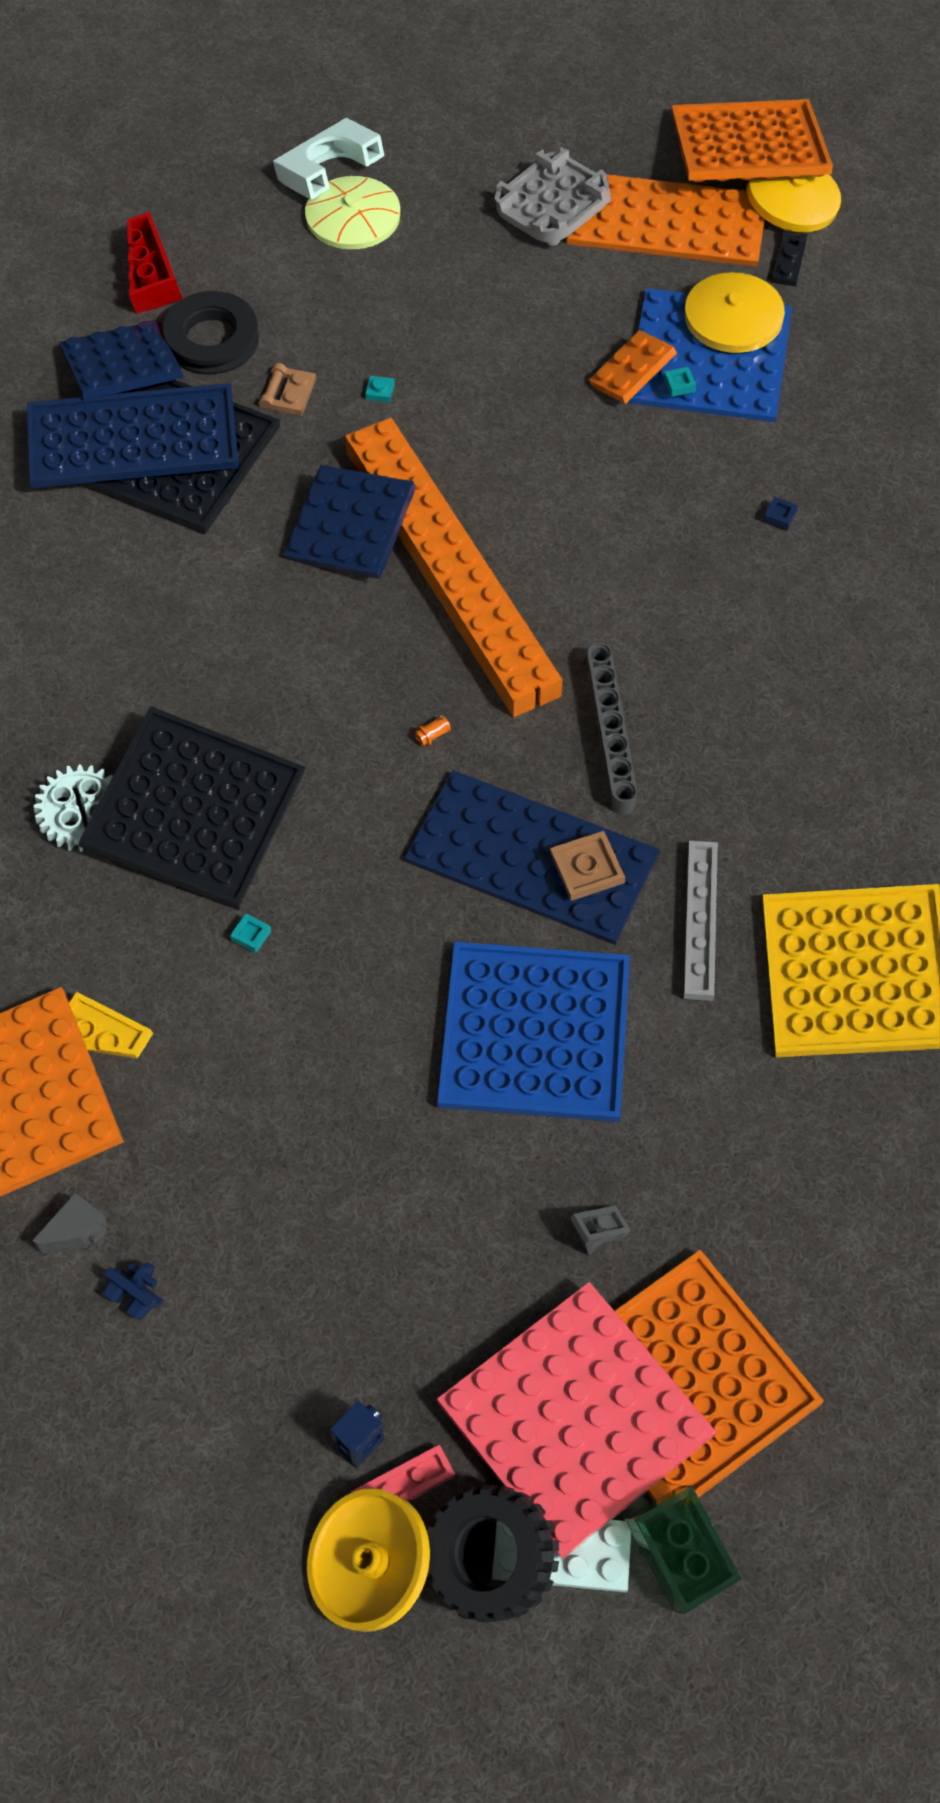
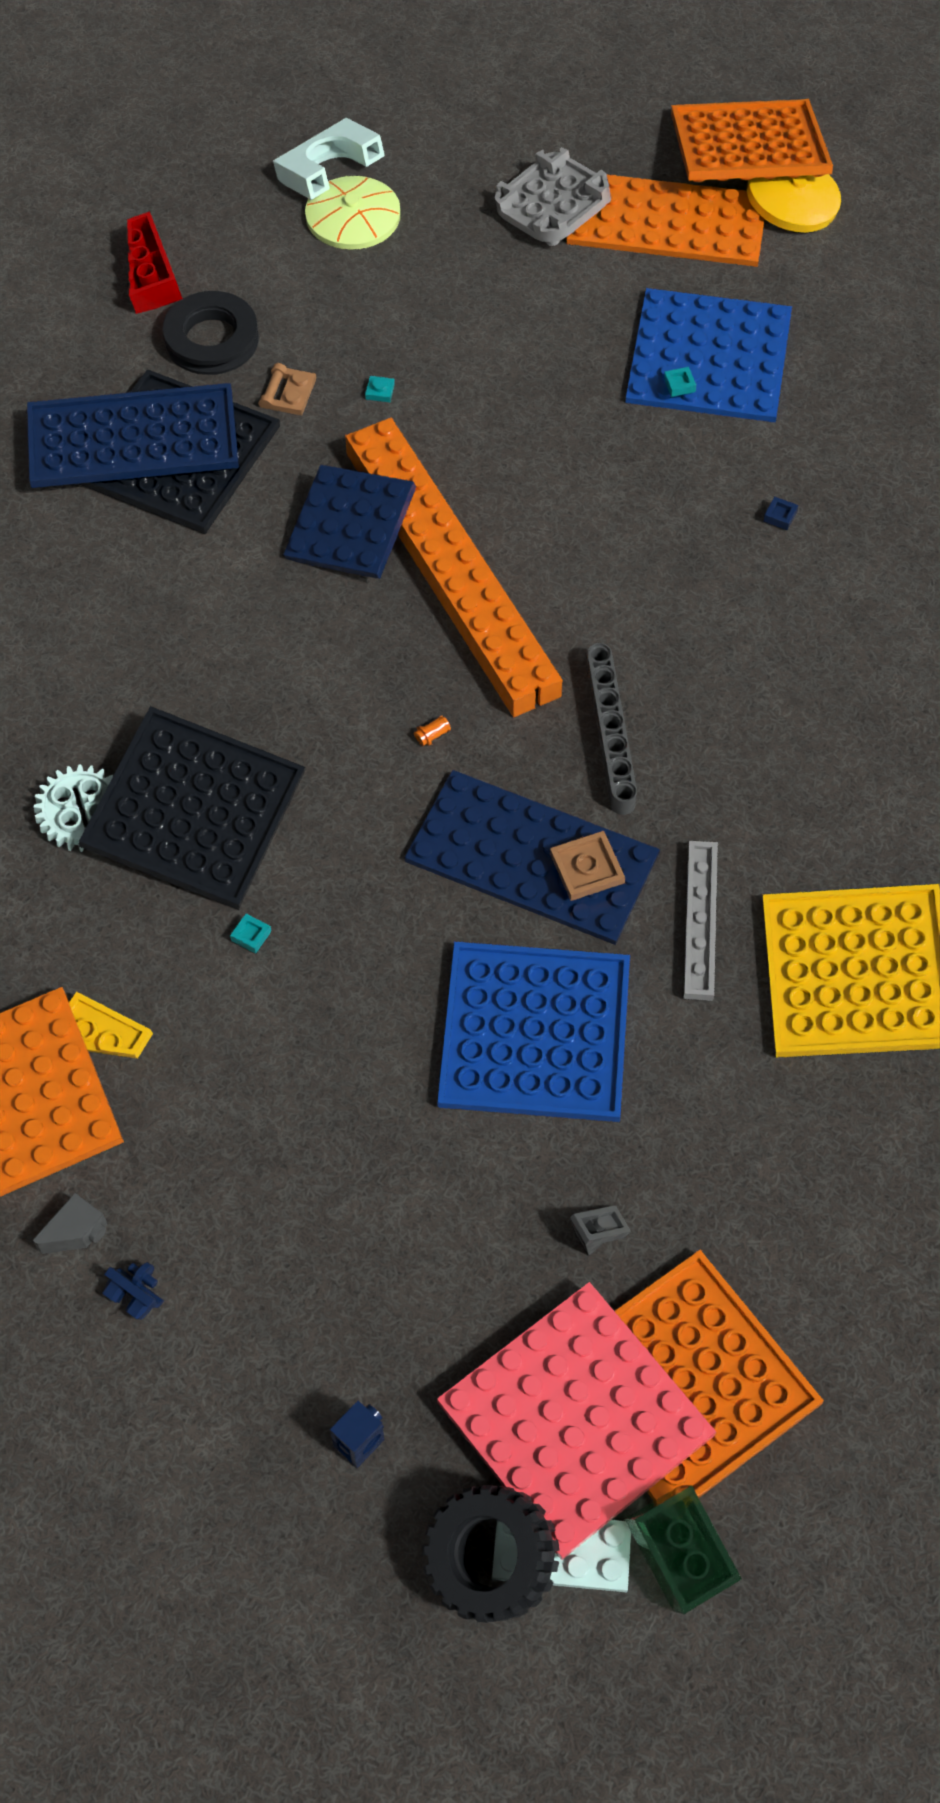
(120, 360): dark blue plate -> none
(368, 1560): yellow dish -> none
(415, 1475): coral plate -> none
(632, 366): orange plate -> none
(734, 312): yellow dish -> none
(789, 258): black plate -> none

